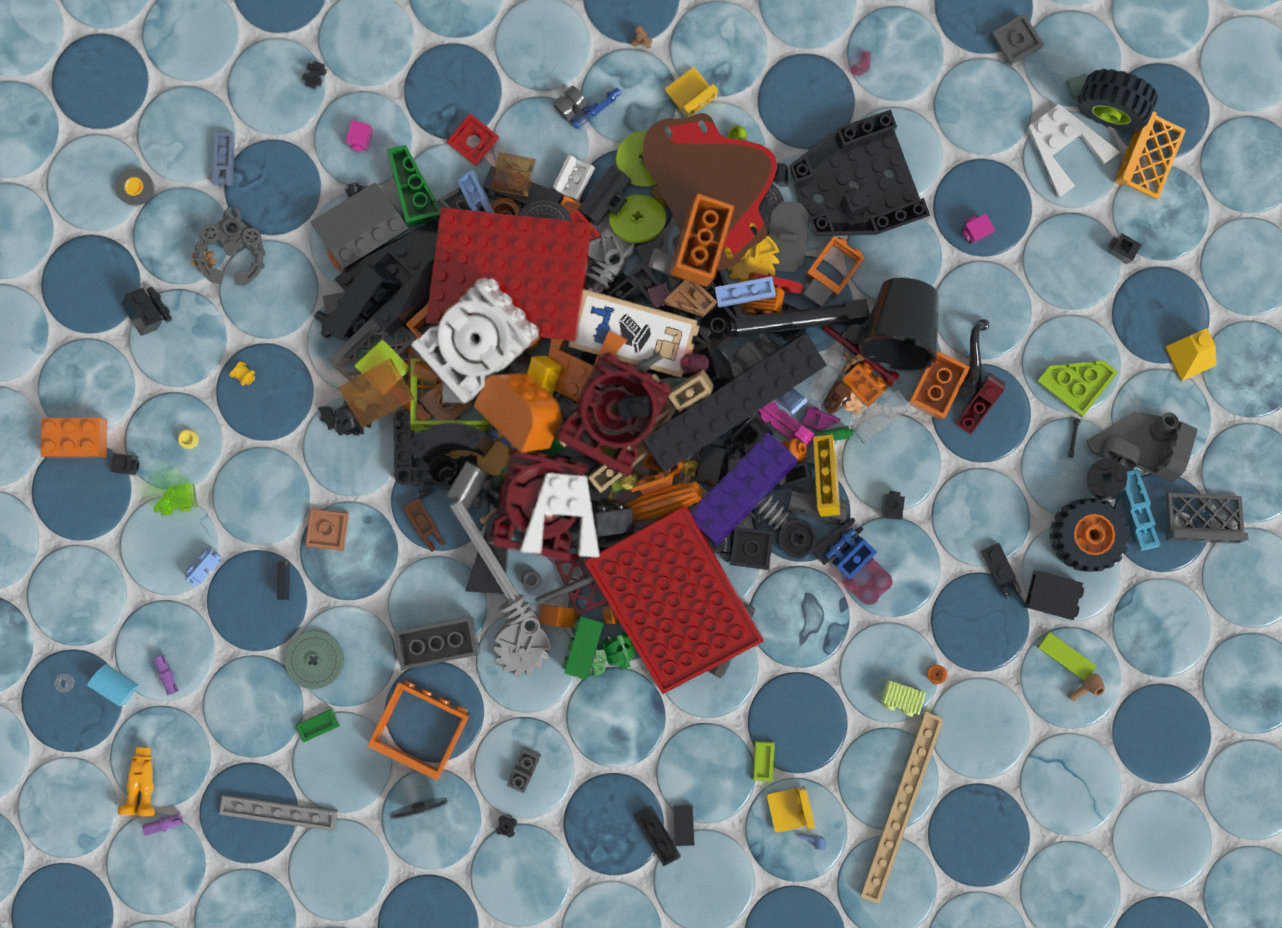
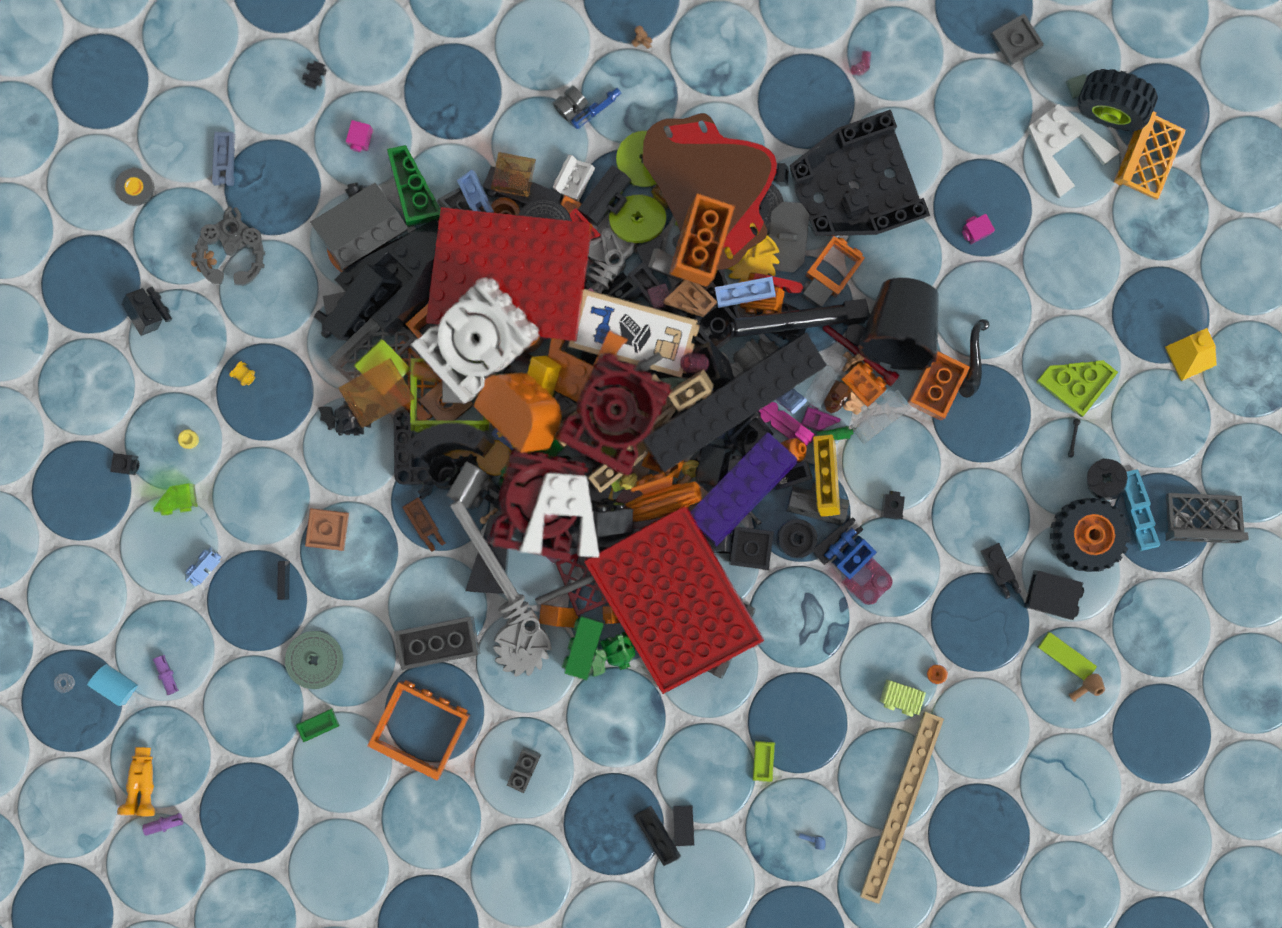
(73, 438): orange brick -> none
(278, 812): light grey tile -> none
(418, 807): black piece -> none
(467, 128): red piece -> none
(506, 821): black plate -> none
(526, 575): dark grey plate -> none
(634, 406): black bracket -> none
(691, 92): yellow bracket -> none
(737, 132): lime tile -> none
(772, 512): light grey piece -> none
(790, 809): yellow bracket -> none
(981, 403): dark red slope -> none
(1129, 246): black brick -> none
(1149, 443): dark grey panel -> none

